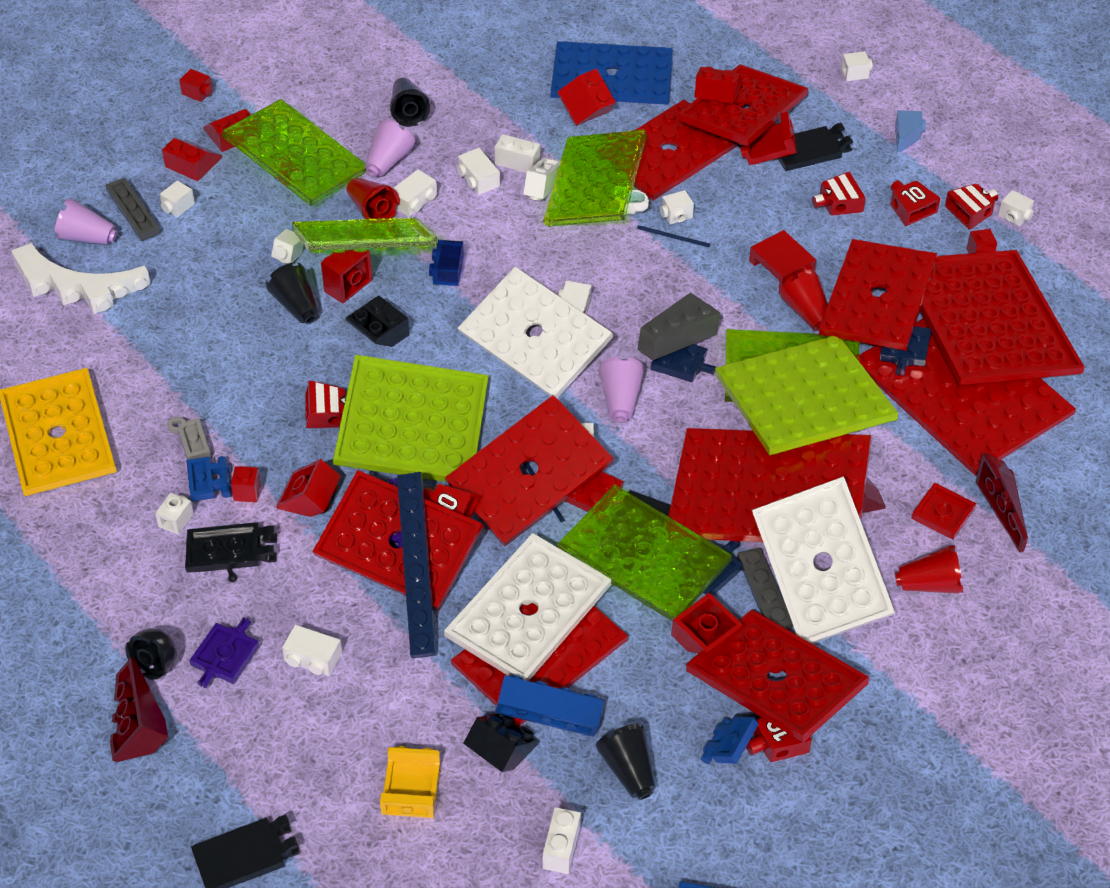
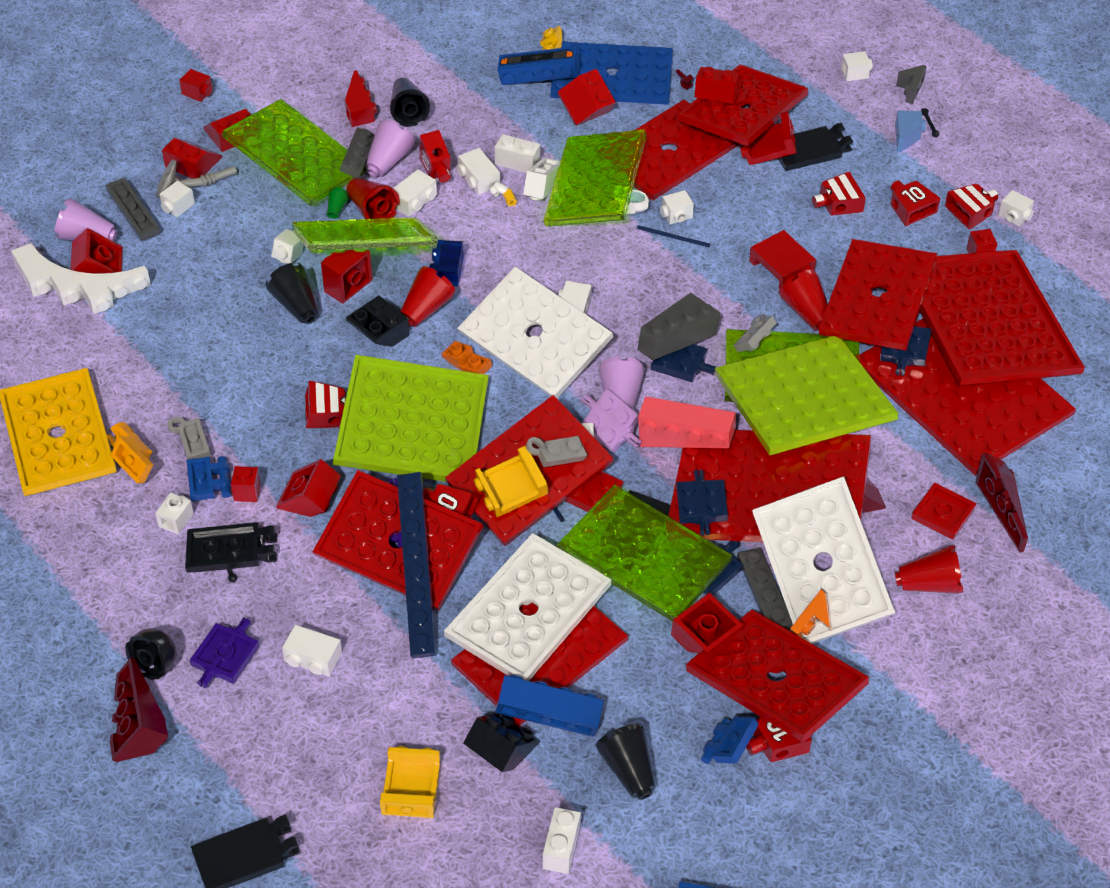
(95, 254): none -> red slope
(130, 452): none -> light orange plate
(169, 178): none -> light grey dish
(336, 201): none -> green cone
(357, 152): none -> dark grey plate
(358, 102): none -> red slope
(426, 295): none -> red cone
(438, 163): none -> red torso
(463, 358): none -> orange slope
(508, 194): none -> arm
(511, 483): none -> yellow panel
(538, 65): none -> blue brick
(552, 38): none -> yellow slope
(557, 451): none -> light grey hinge
(612, 420): none -> lavender plate
(684, 425): none -> coral wedge
(685, 81): none -> dark red hand
(701, 502): none -> dark blue plate
(759, 329): none -> light grey hinge
(816, 610): none -> orange slope
(911, 80): none -> dark grey slope
(935, 133): none -> black hinge

